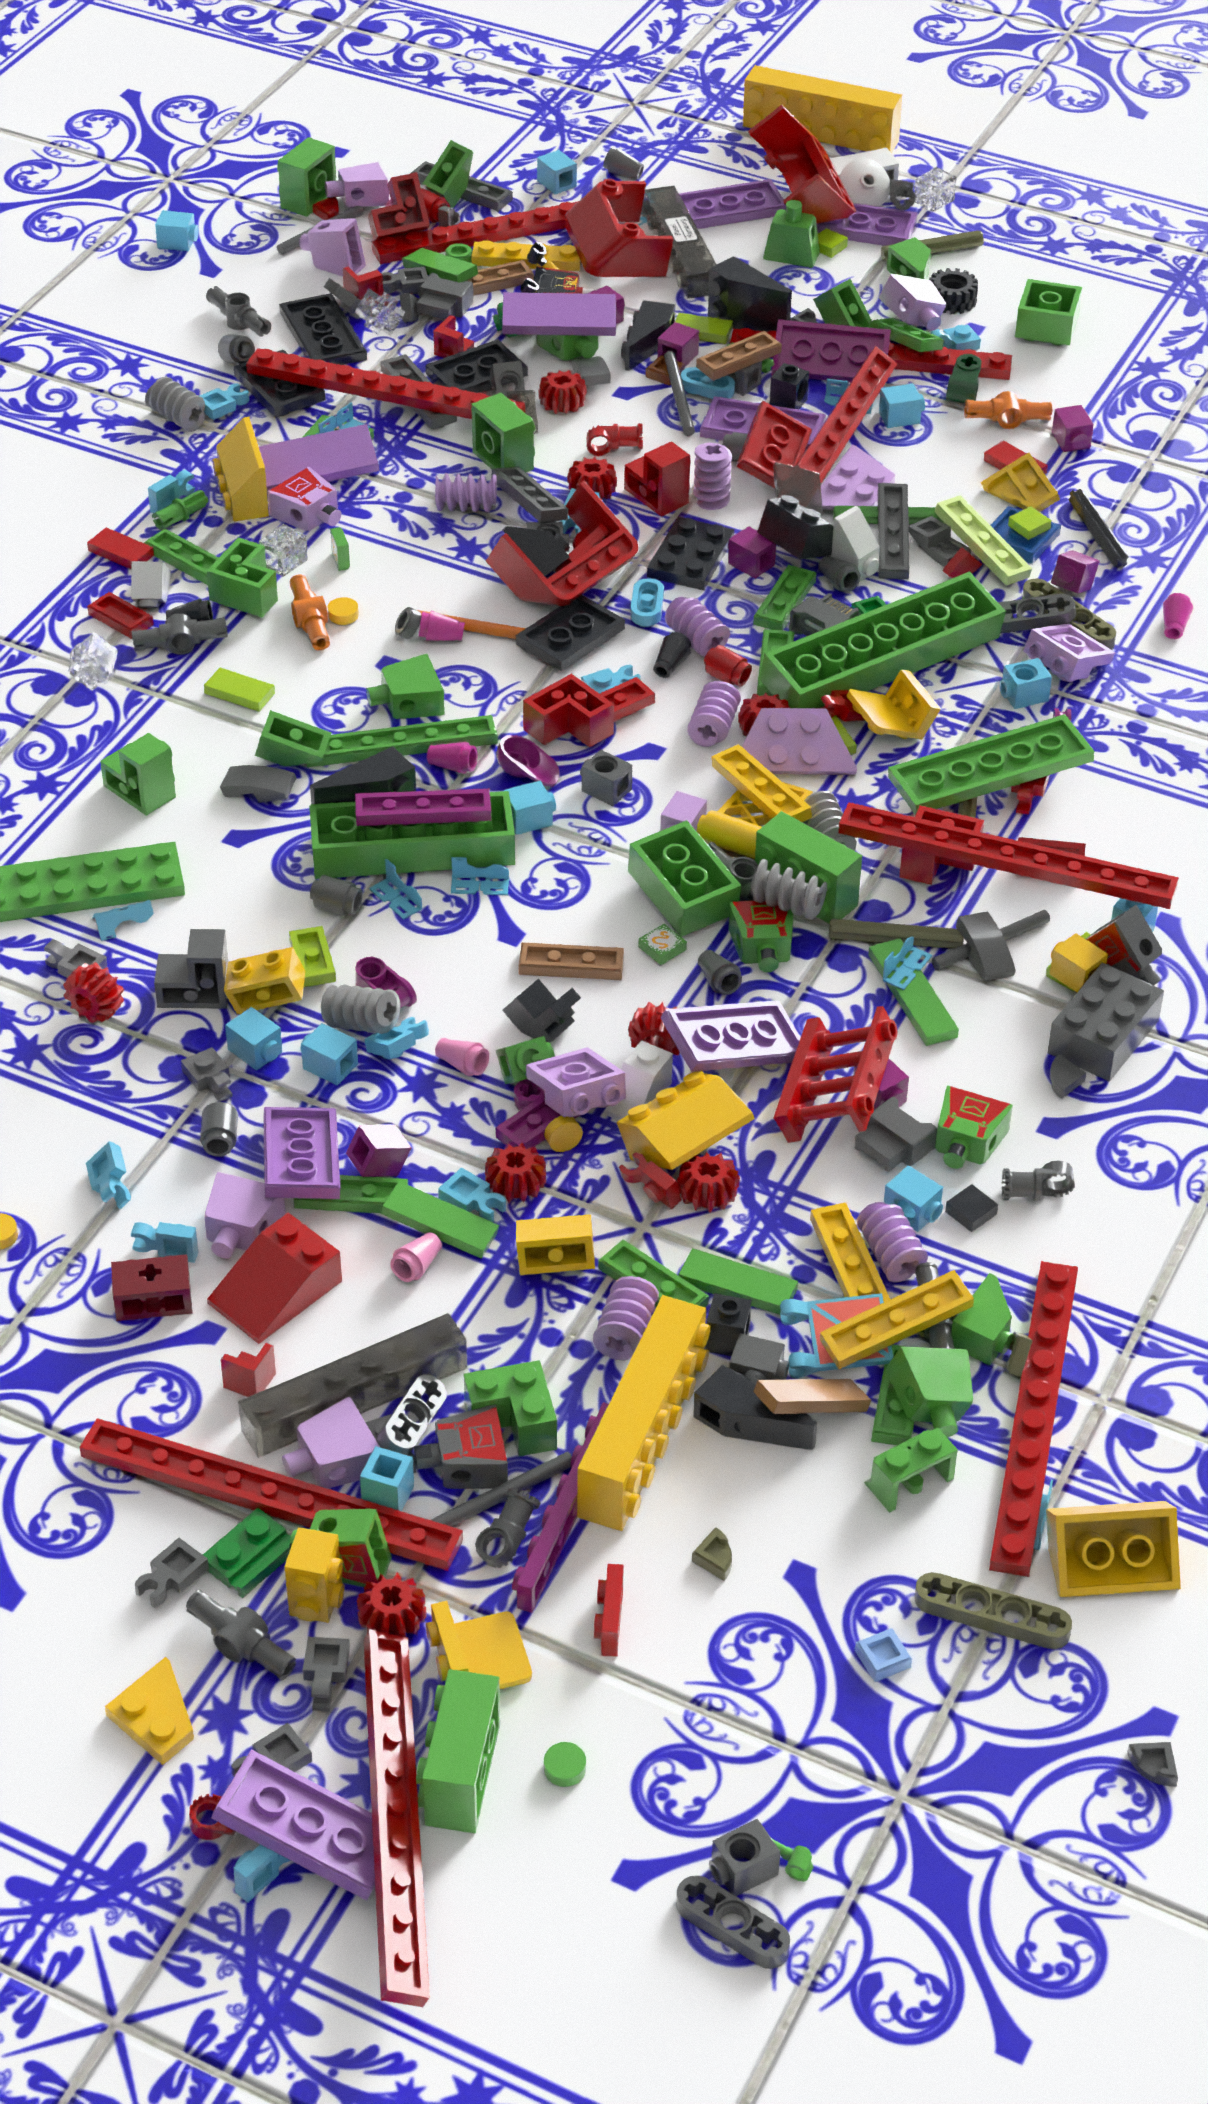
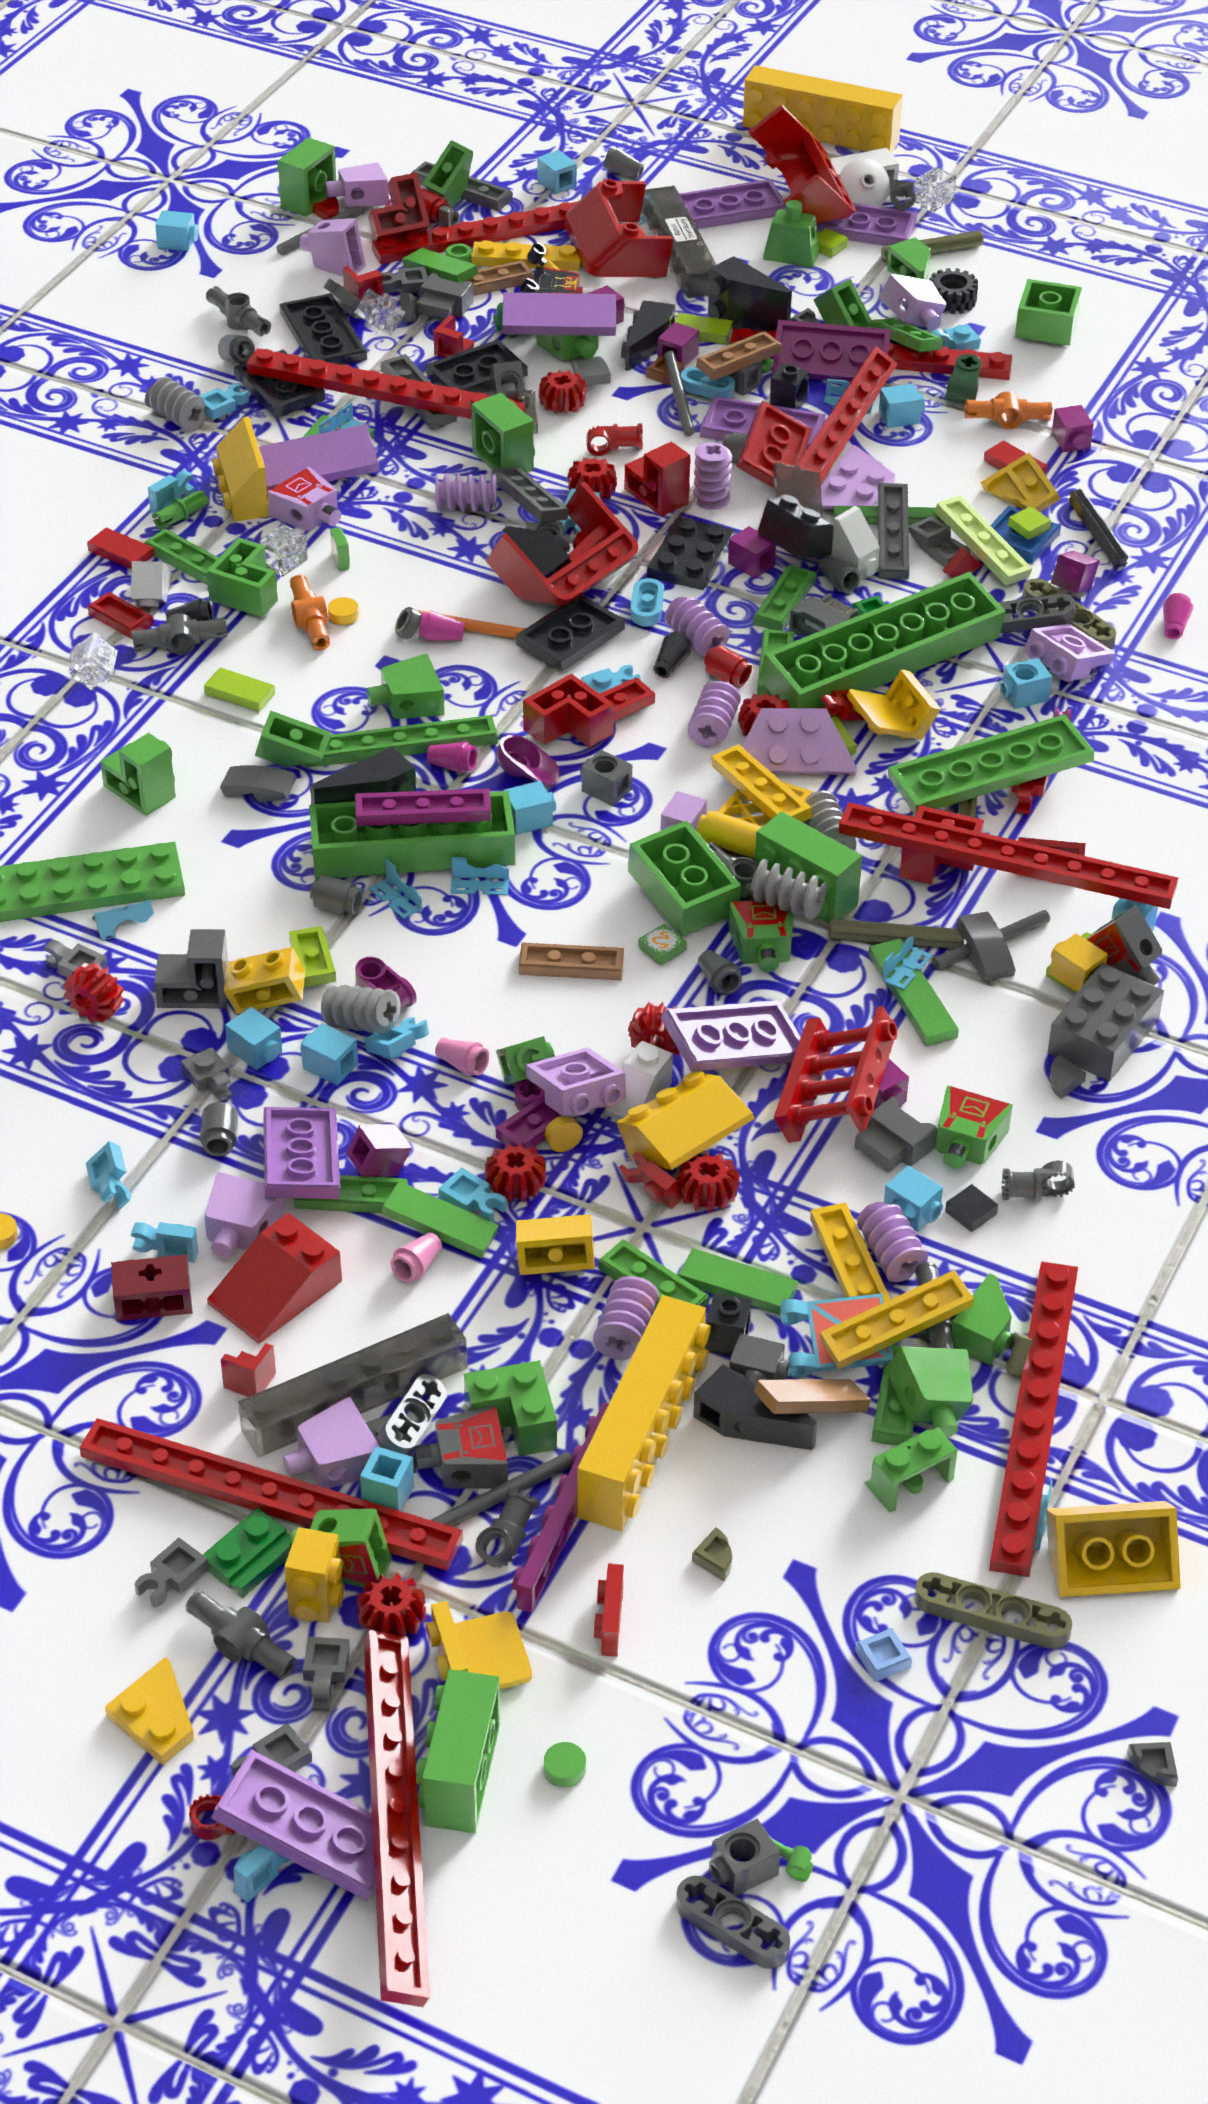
(540, 1013): black brick -> none

